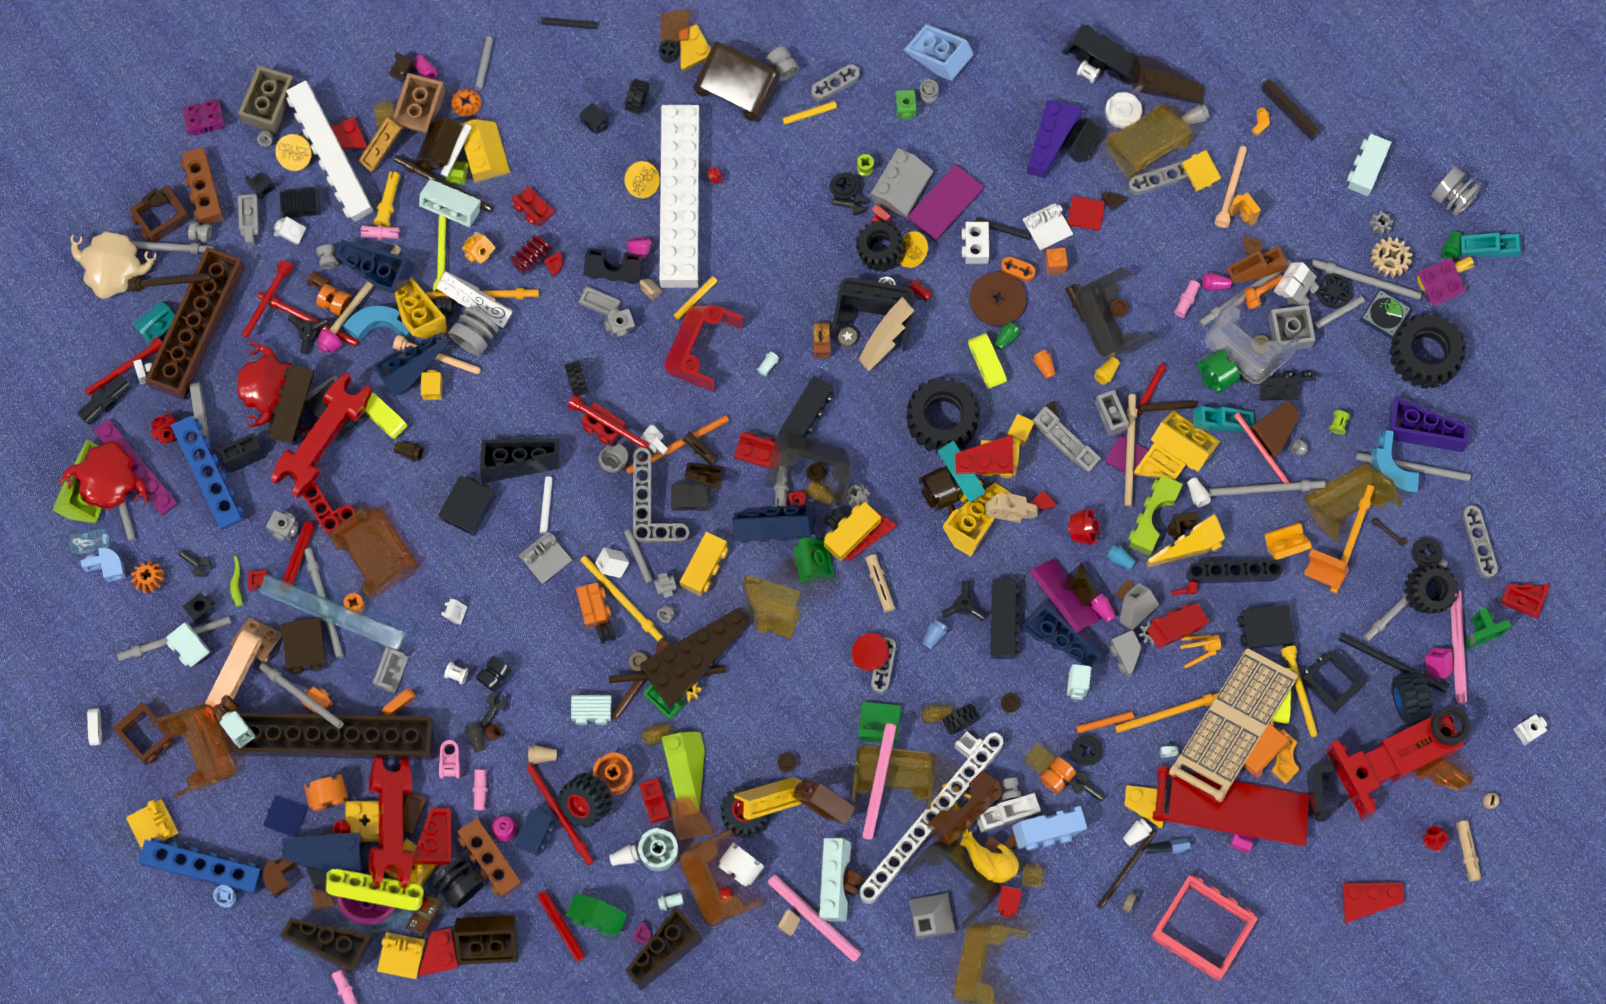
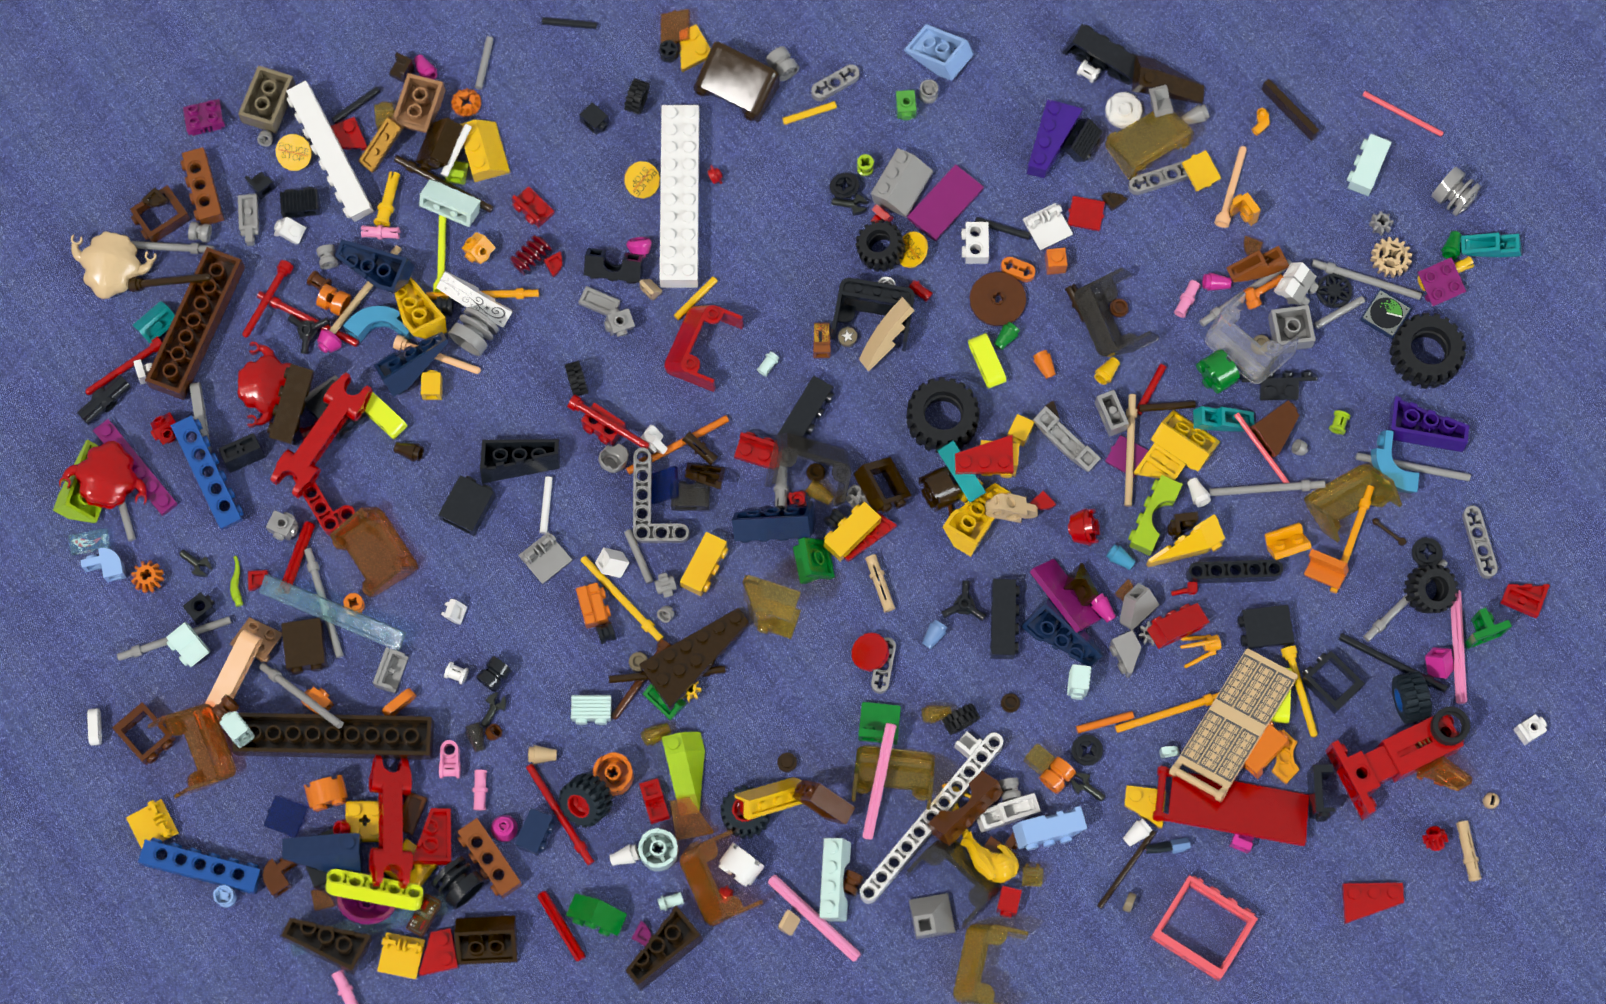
(355, 105): none -> black bar
(665, 485): none -> clear blue piece
(871, 490): none -> dark brown window
(1160, 101): none -> light grey panel
(1400, 112): none -> coral axle

